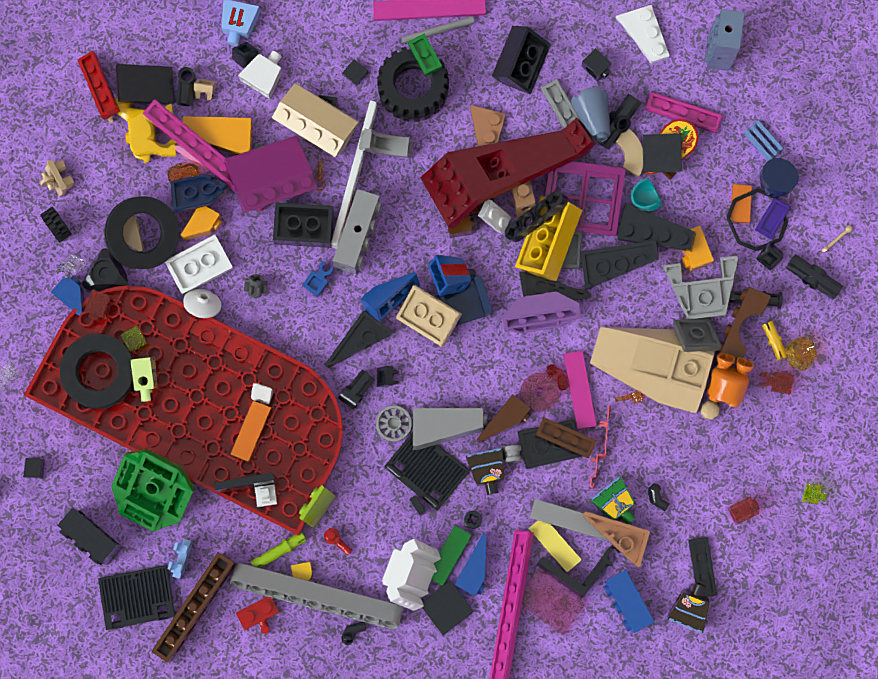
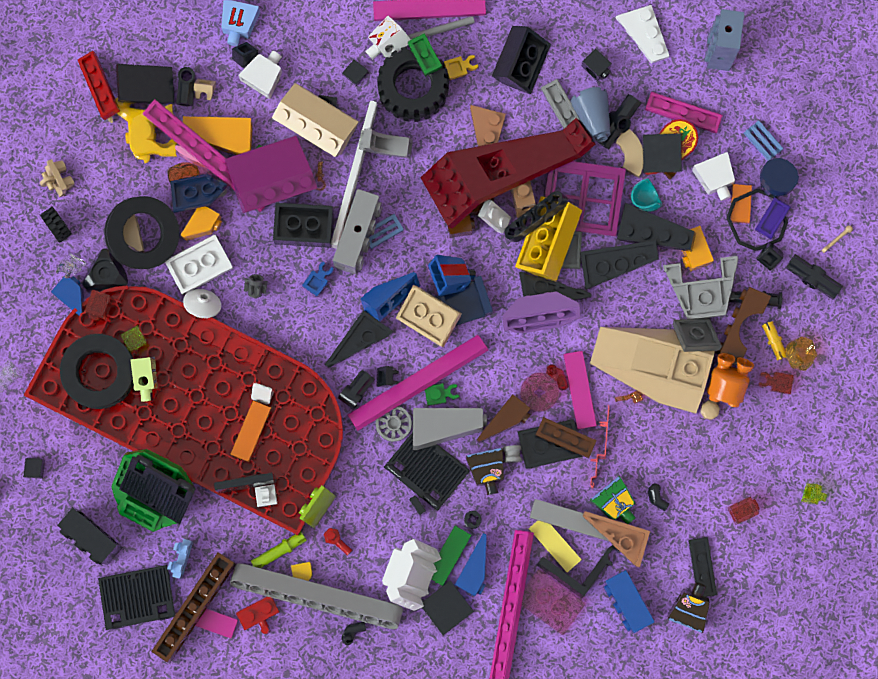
(157, 489): none -> black window
(217, 623): none -> dark pink tile
(385, 238): none -> medium blue tile
(386, 39): none -> white torso
(417, 382): none -> dark pink tile
(437, 394): none -> green plate
(458, 68): none -> yellow plate
(716, 175): none -> white torso

